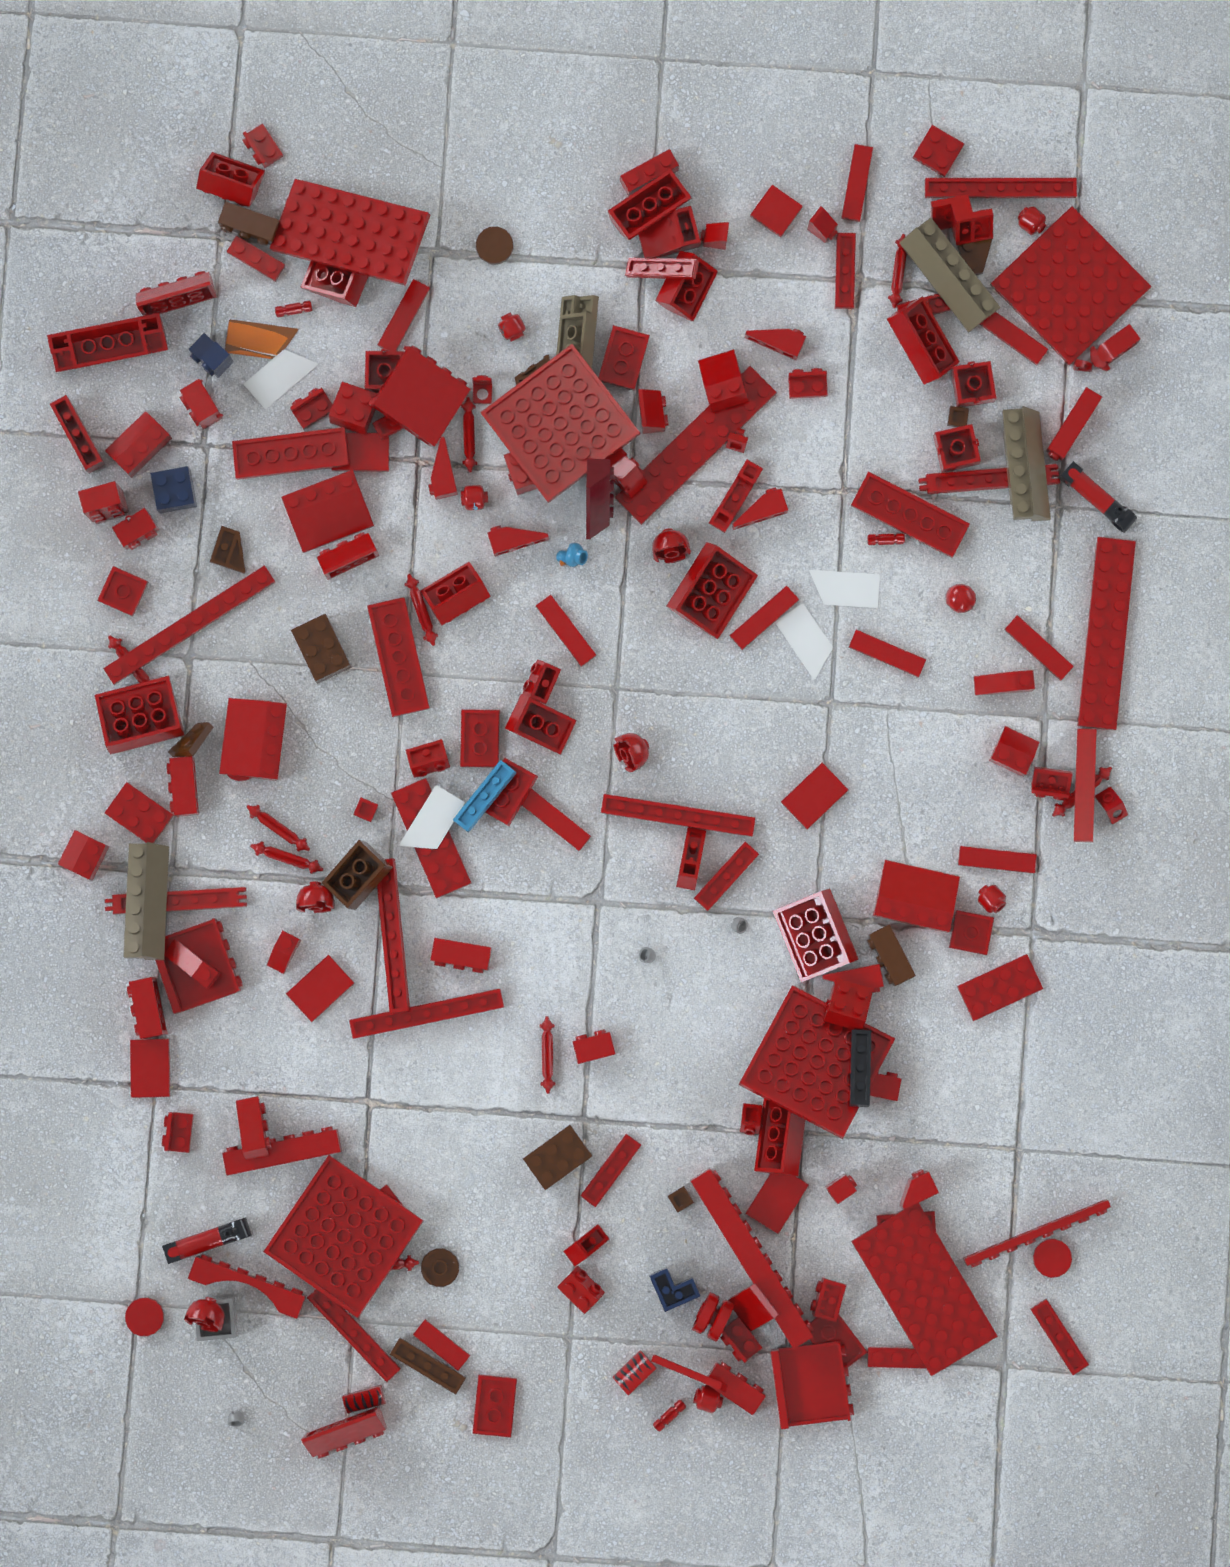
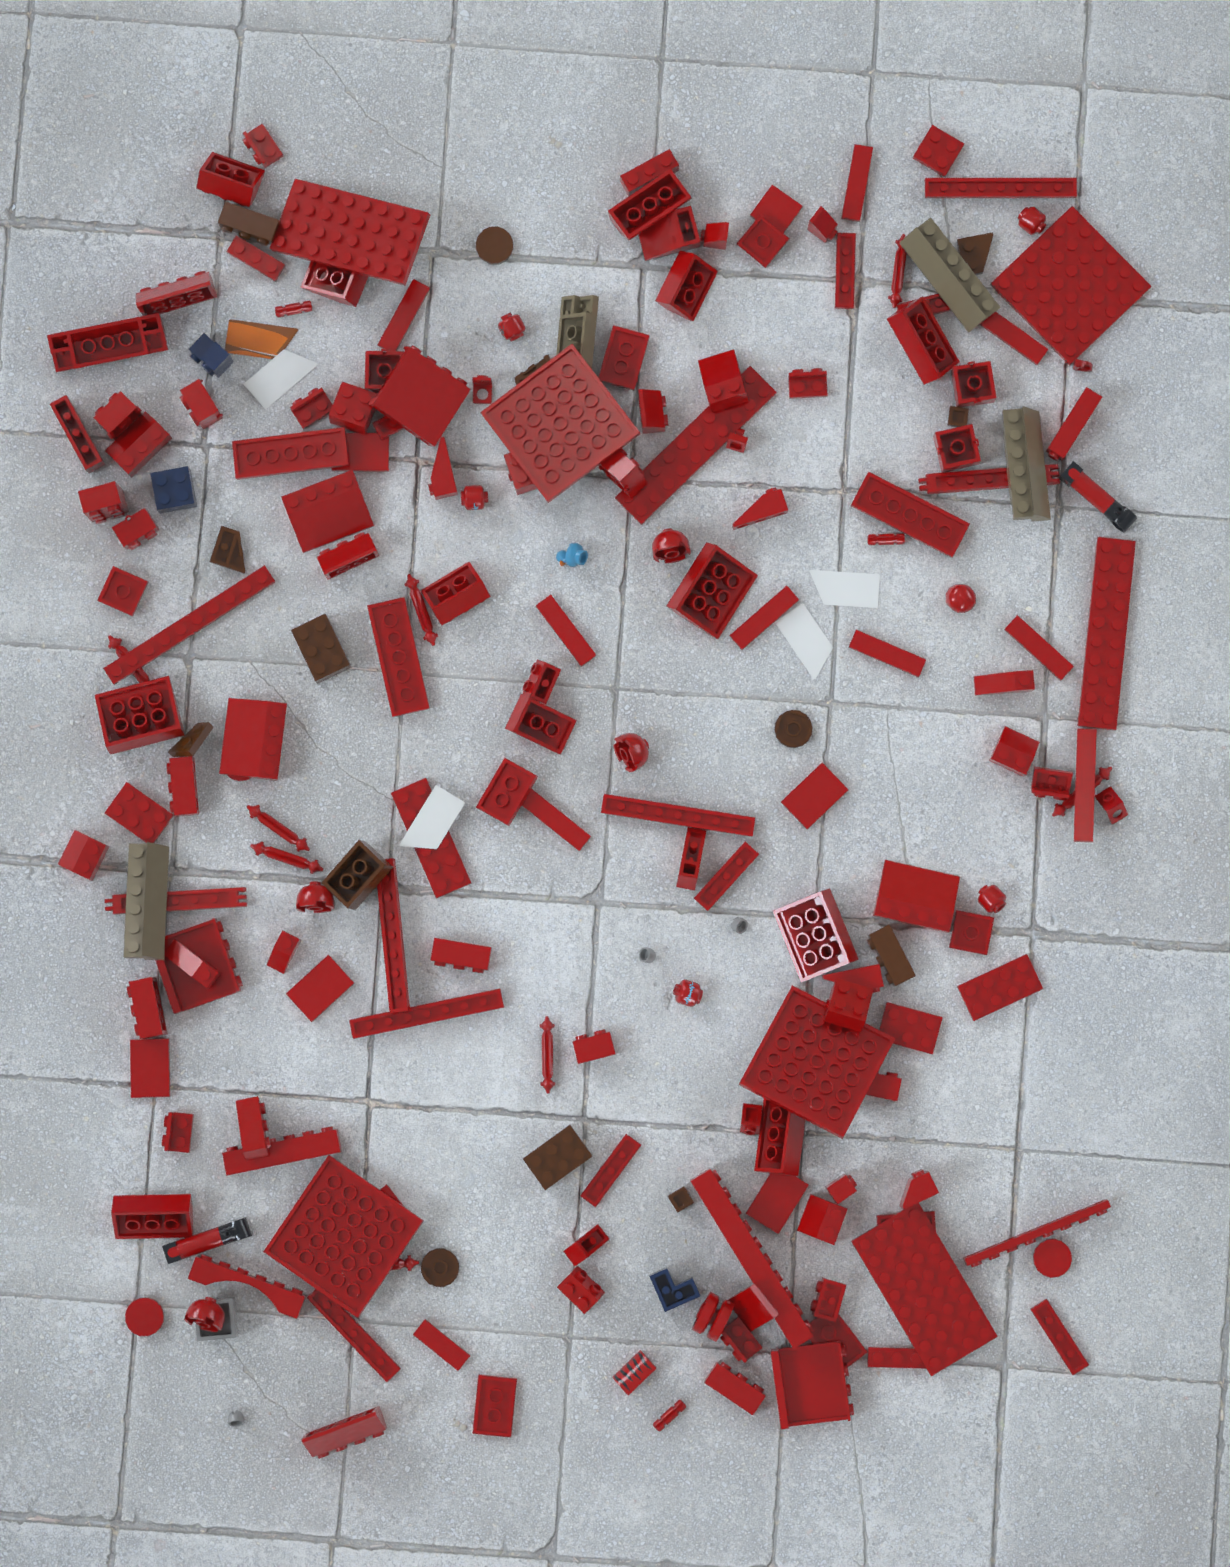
(117, 415): none -> red brick
(152, 1216): none -> red slope
(364, 1399): red brick -> none
(365, 809): red plate -> none
(427, 758): red bracket -> none
(427, 1365): reddish brown plate -> none
(469, 434): red wheel -> none
(480, 738): red tile -> none
(484, 796): dark azure plate -> none
(510, 539): red slope -> none
(599, 496): dark red slope -> none
(661, 268): tile -> none
(688, 993): none -> red head
(689, 1373): red tile -> none
(707, 1399): red head -> none
(736, 496): red slope -> none
(763, 241): none -> red tile
(782, 341): red slope -> none
(793, 728): none -> reddish brown tile
(822, 1219): none -> red slope
(860, 1068): black plate -> none
(911, 1027): none -> red plate
(964, 223): red bracket -> none
(997, 859): red tile -> none
(1114, 347): red piece -> none

